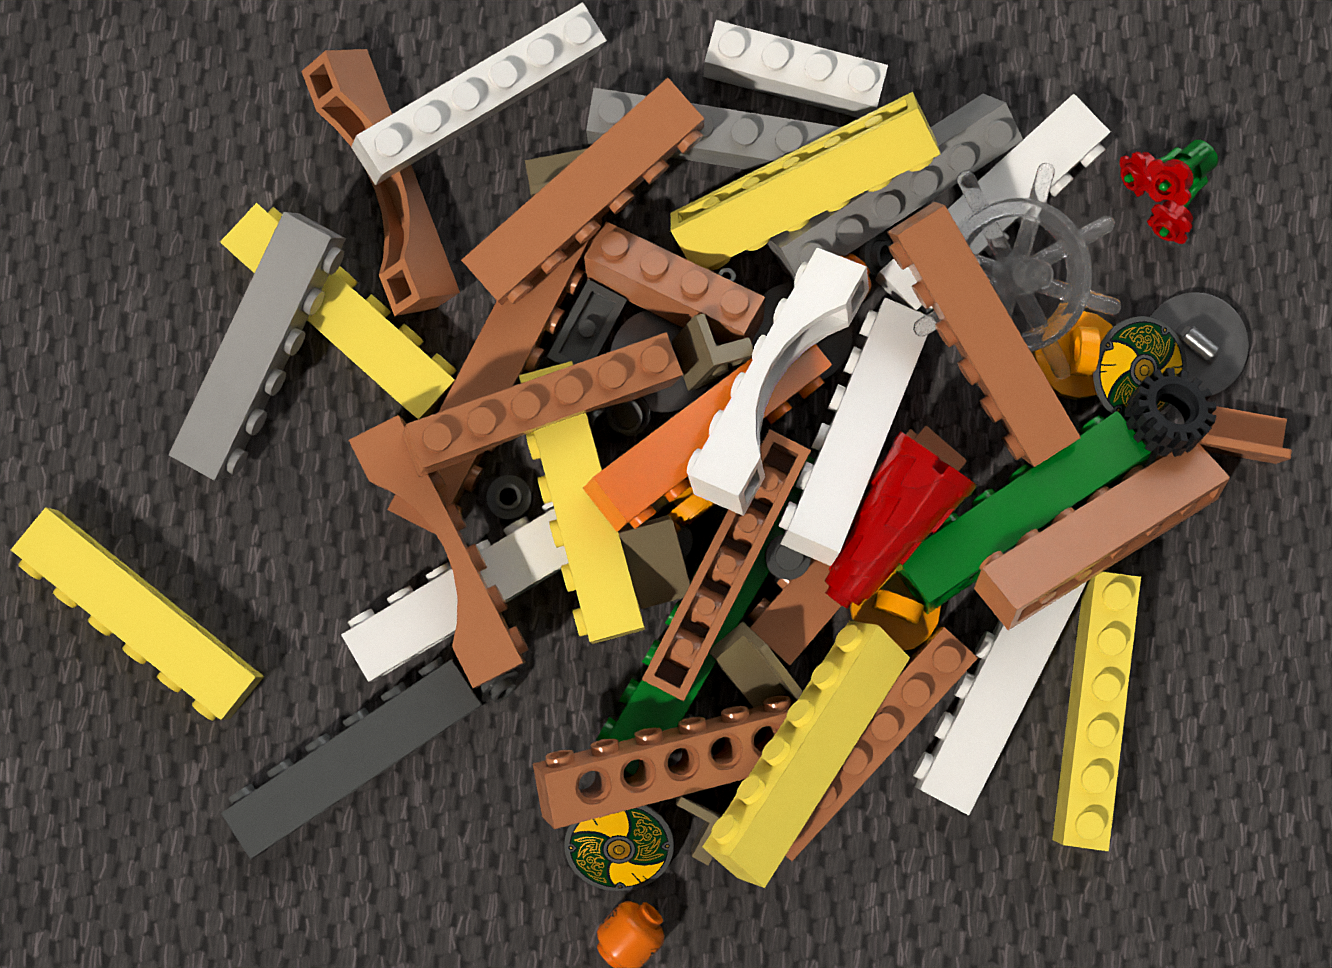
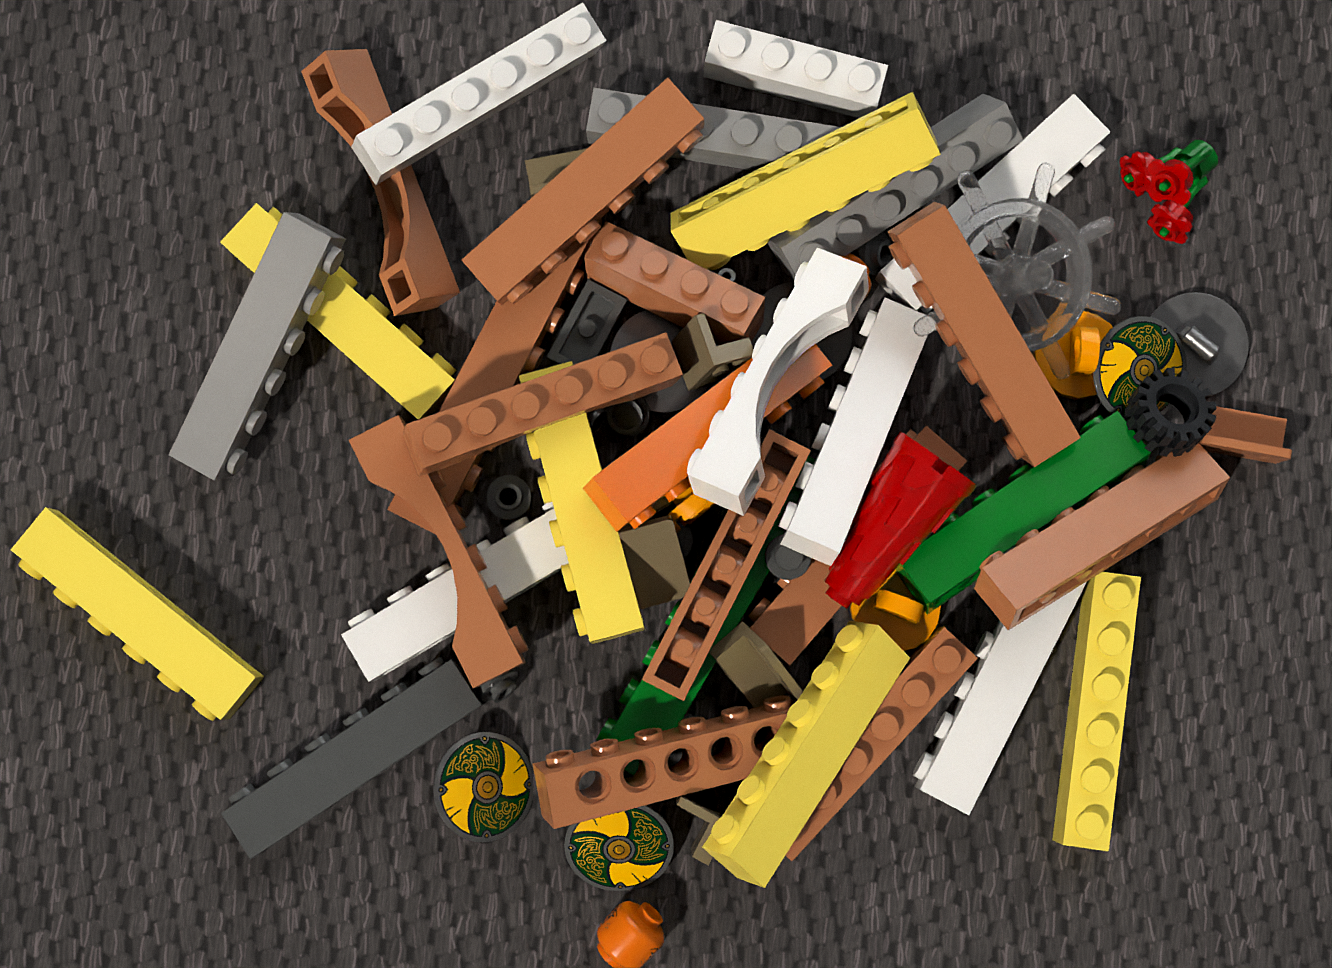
(483, 787): none -> shield

